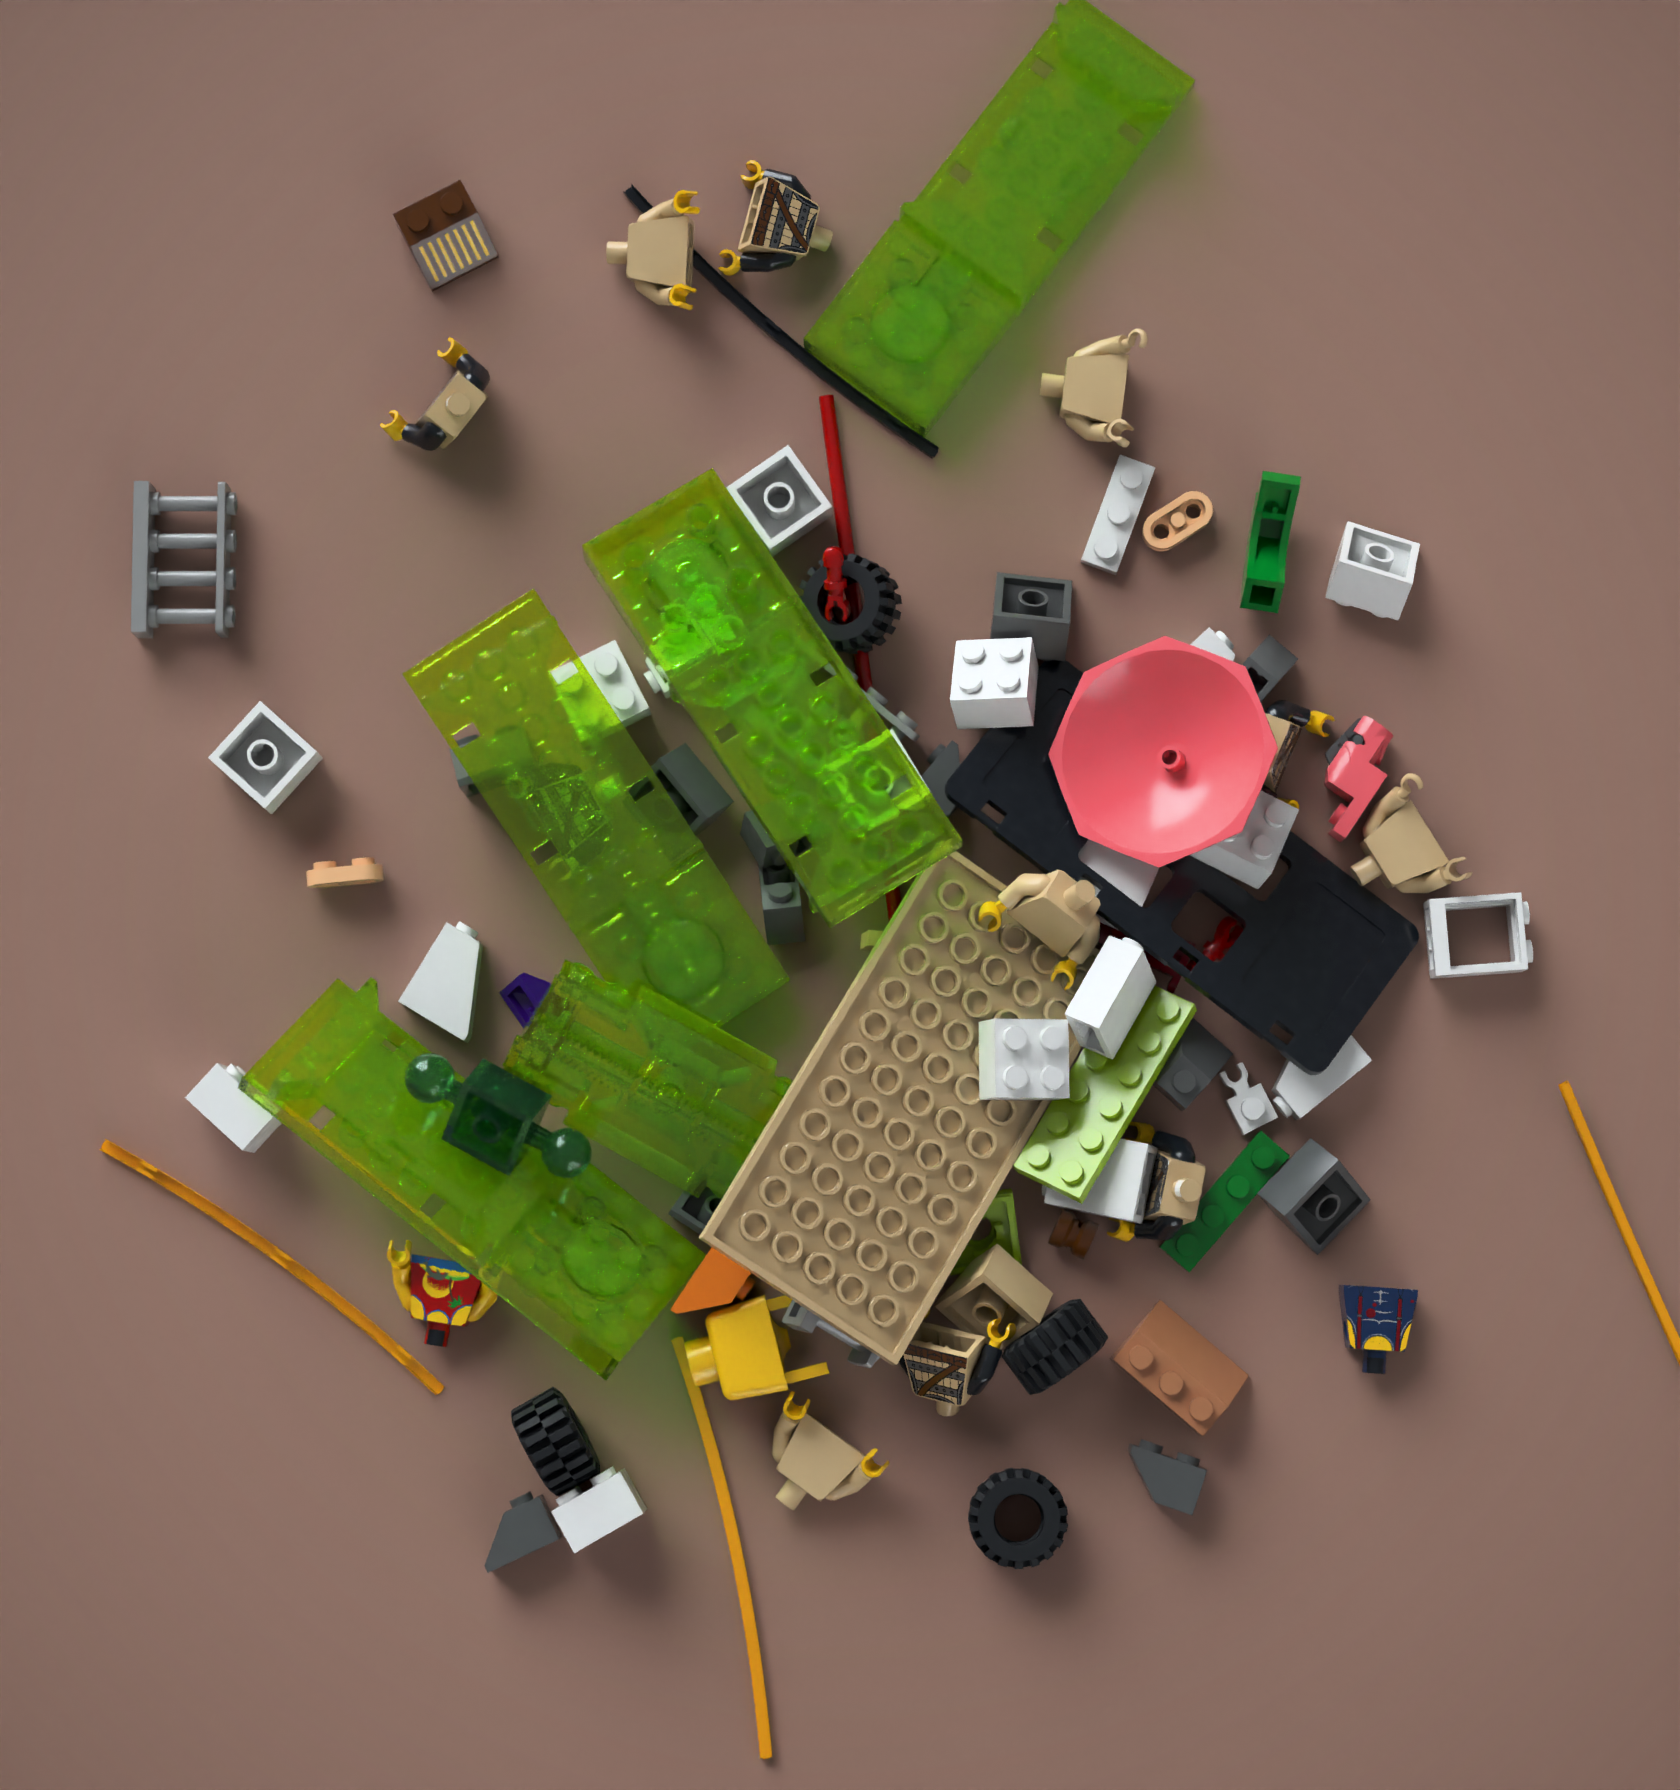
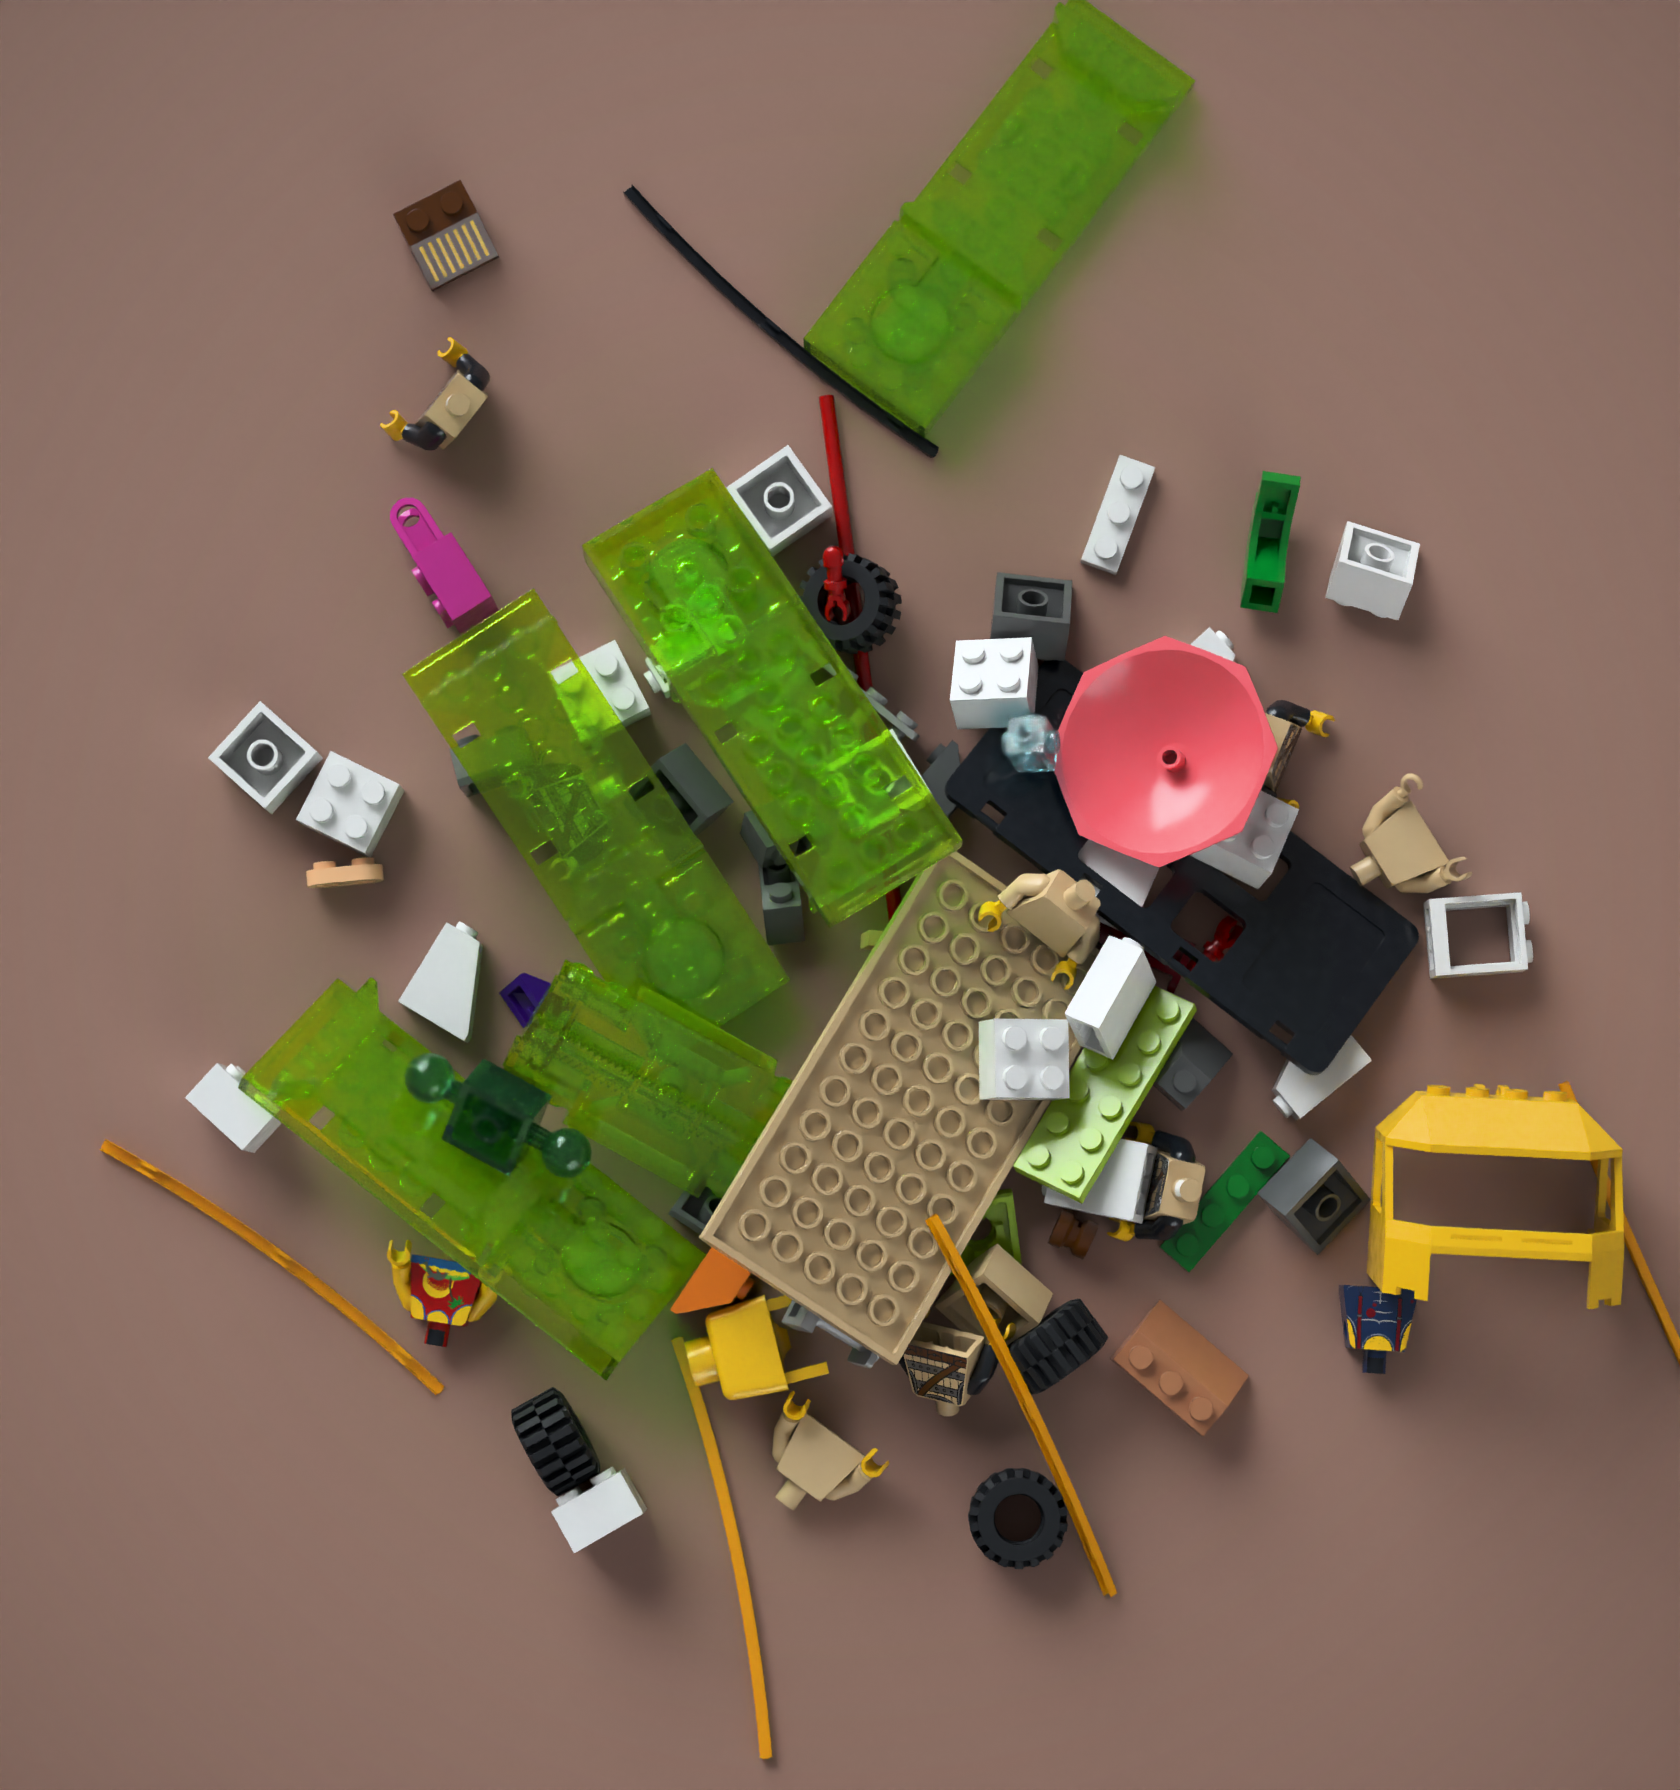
(149, 541): light grey fence -> none
(350, 804): none -> white brick
(442, 568): none -> dark pink brick
(522, 1531): dark grey slope -> none
(660, 251): tan torso -> none
(777, 224): torso -> none
(1026, 1403): none -> light orange piece
(1031, 743): none -> clear light blue brick
(1095, 388): tan torso -> none
(1168, 1480): dark grey slope -> none
(1176, 522): light nougat plate -> none
(1249, 1105): white plate -> none
(1268, 665): dark grey slope -> none
(1354, 773): coral plate -> none
(1496, 1126): none -> yellow windscreen

